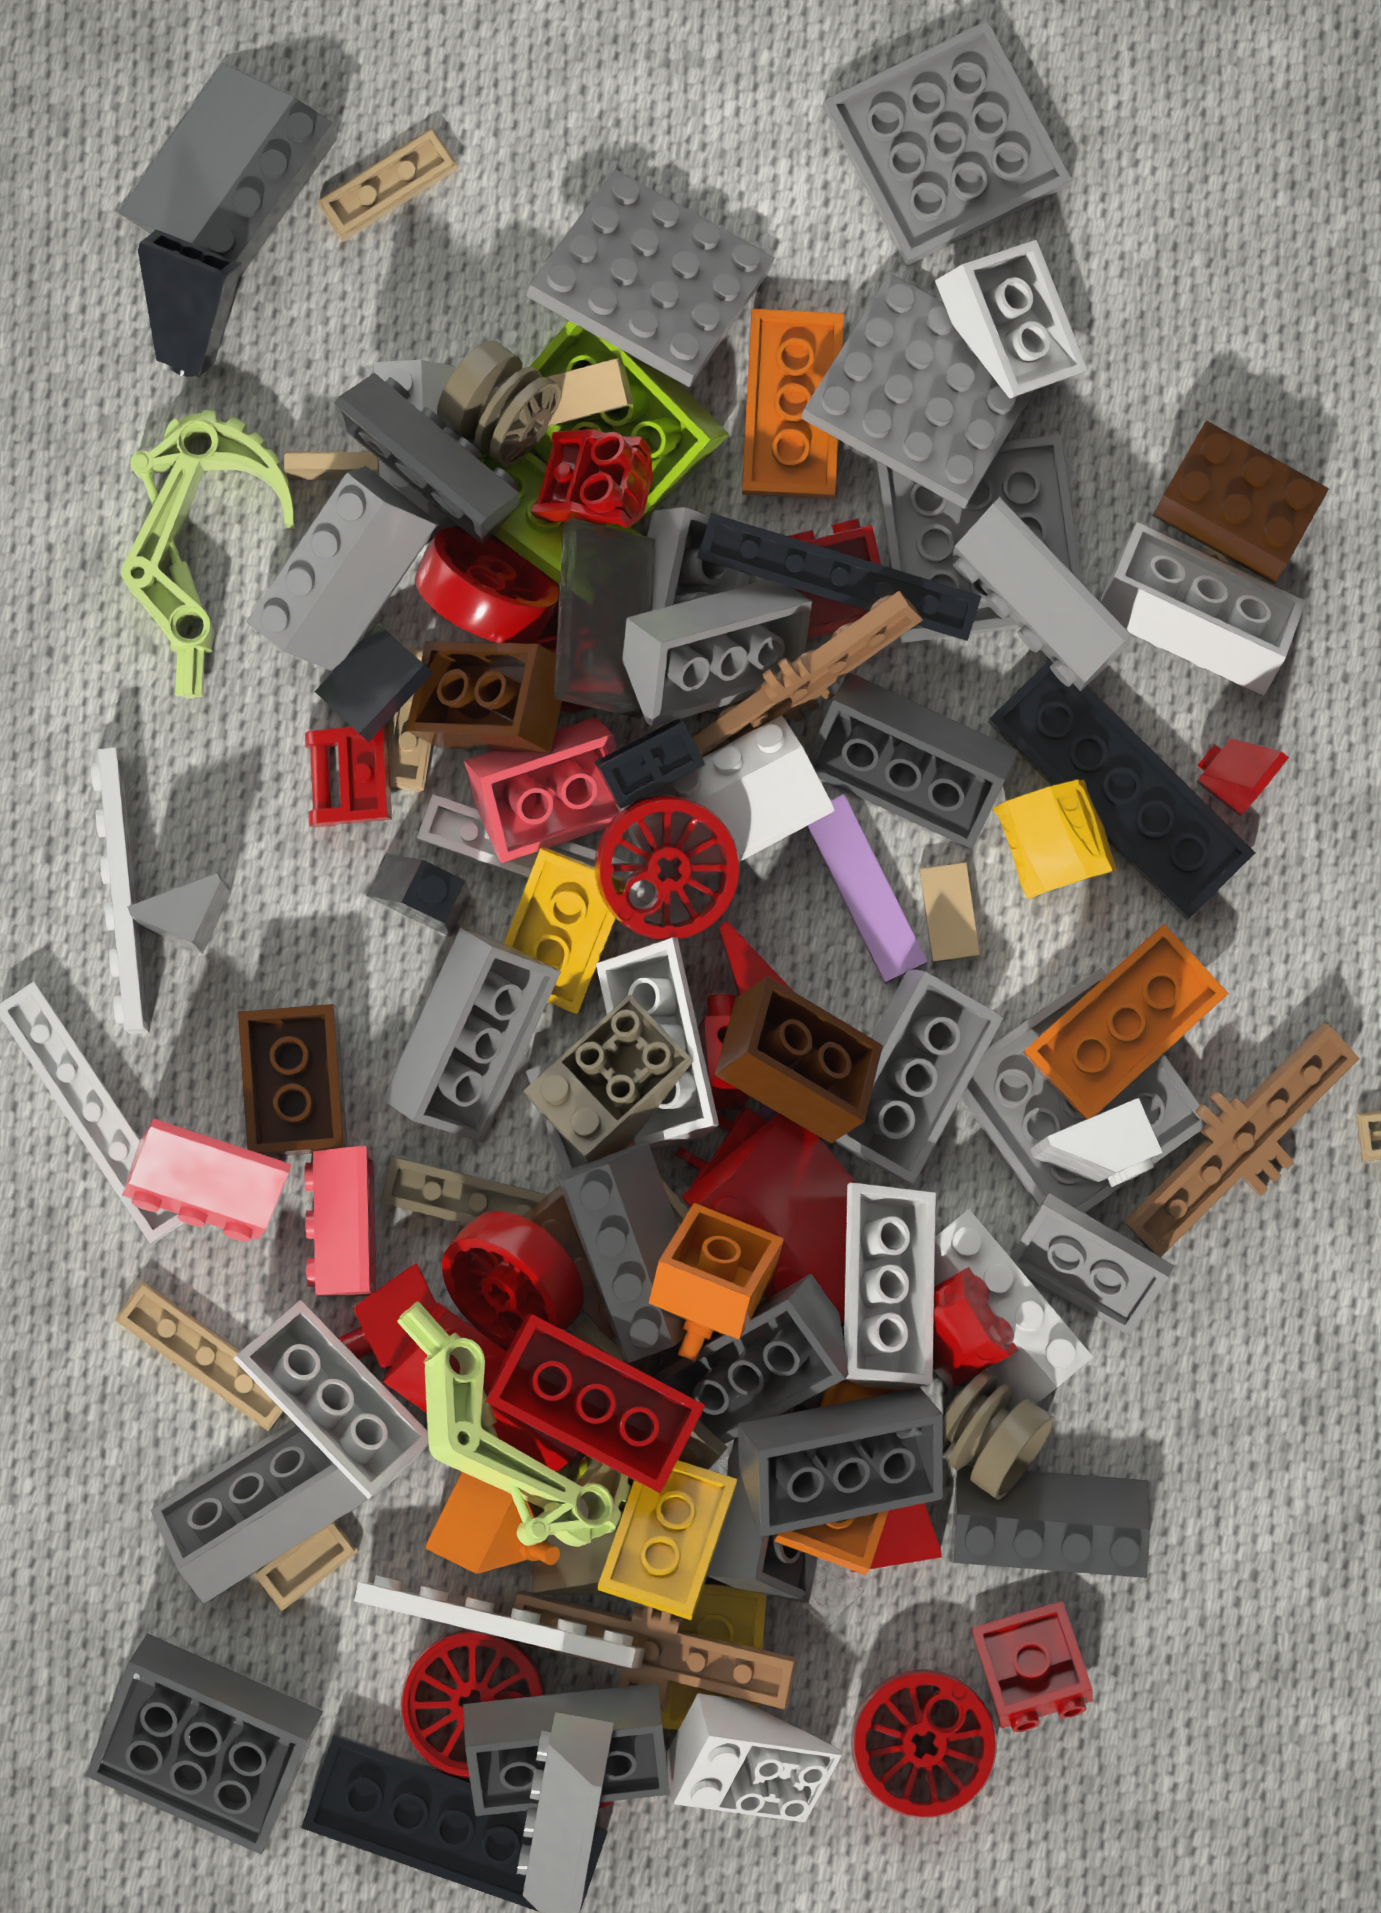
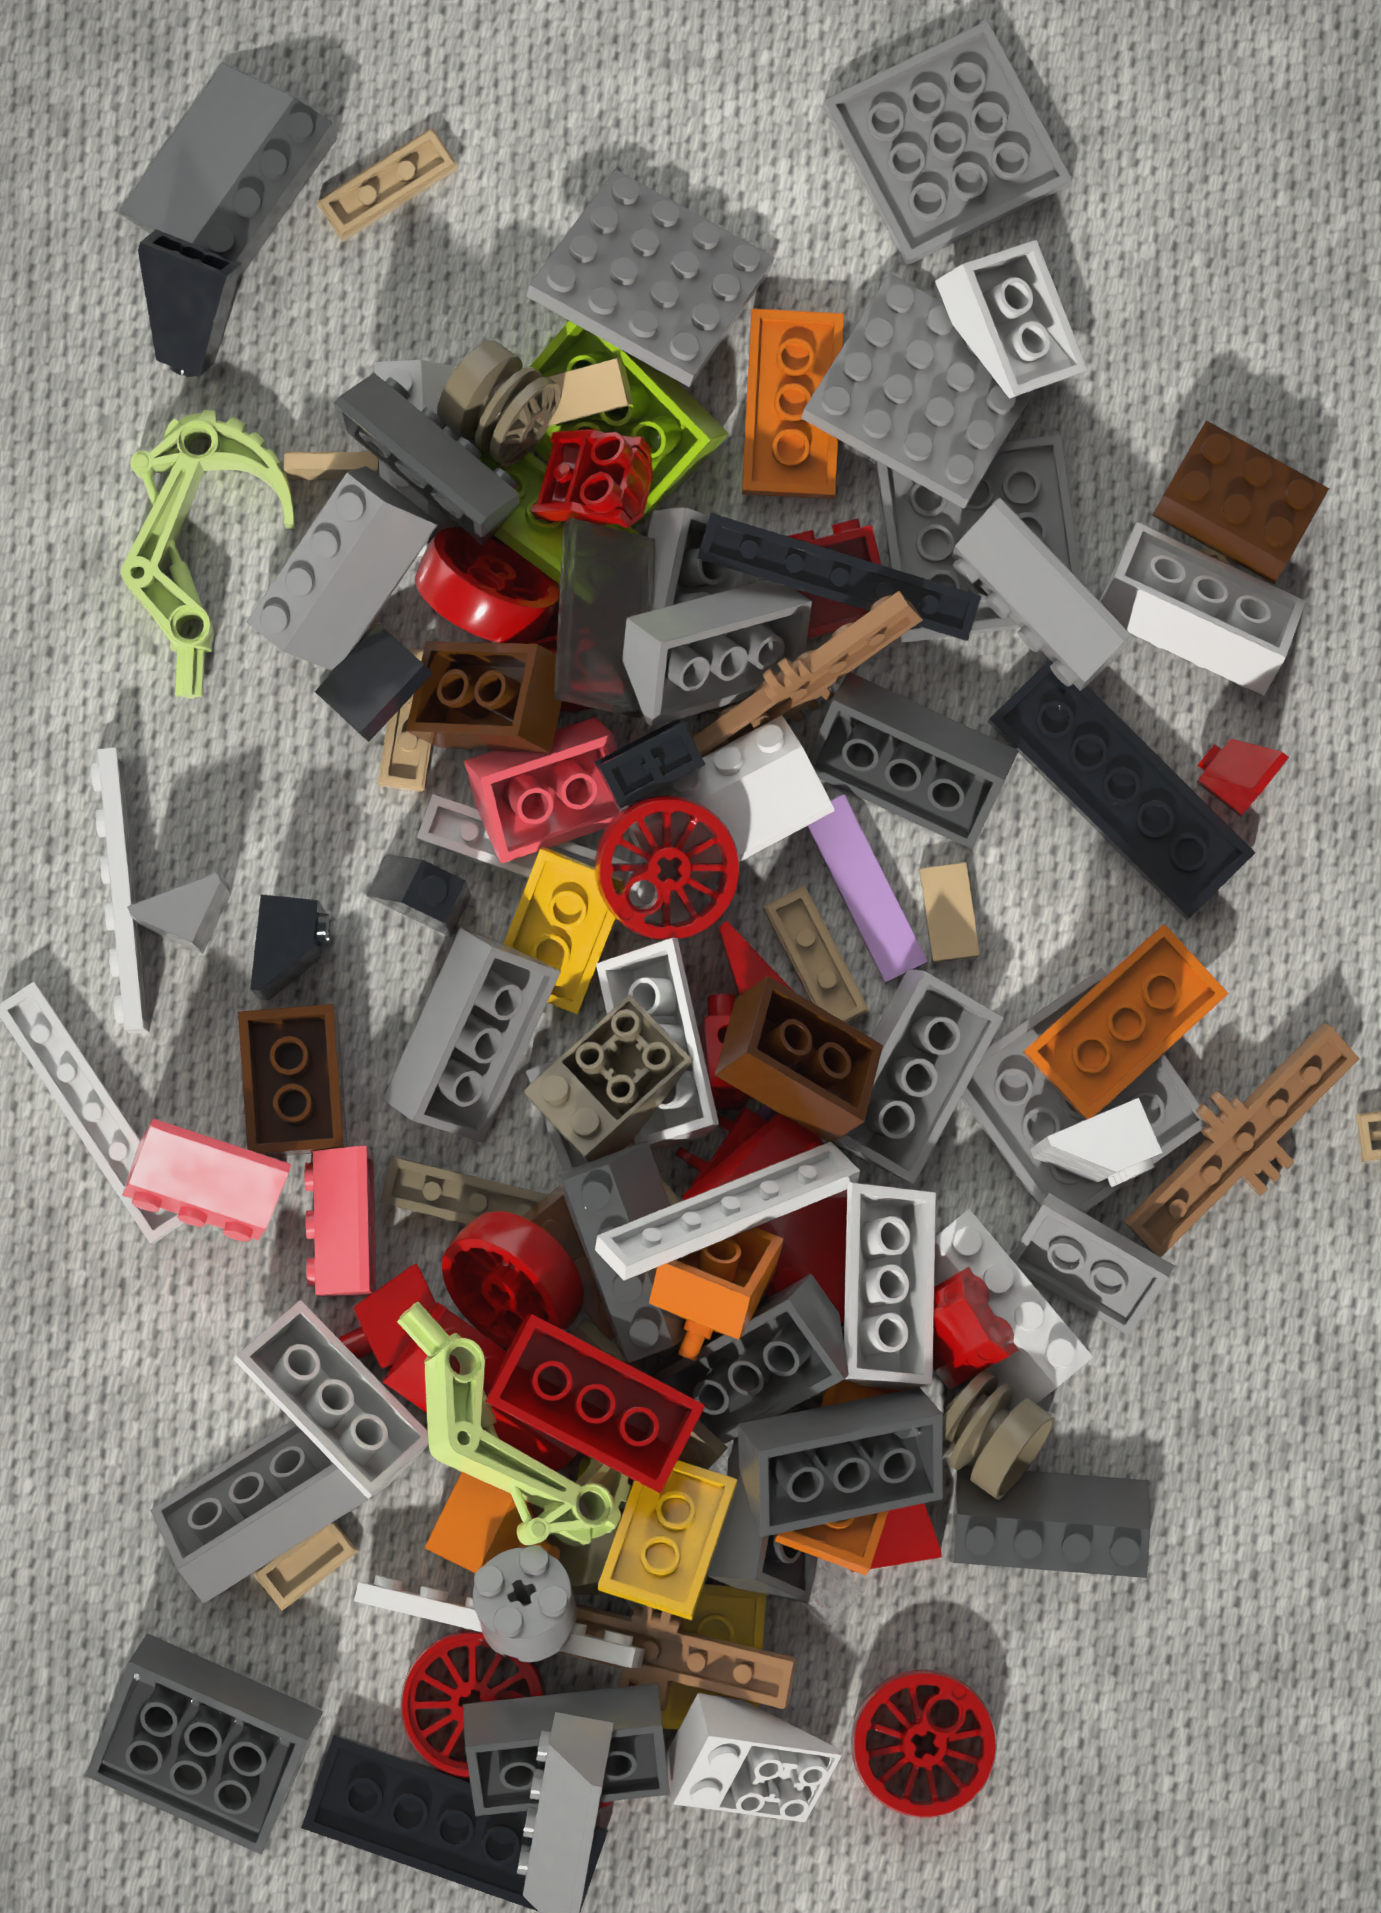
(197, 1352): tan tile -> none
(287, 942): none -> black slope
(362, 776): red plate -> none
(522, 1578): none -> light grey brick
(726, 1210): none -> white plate
(815, 955): none -> tan tile
(1033, 1666): red plate -> none
(1055, 837): yellow slope -> none

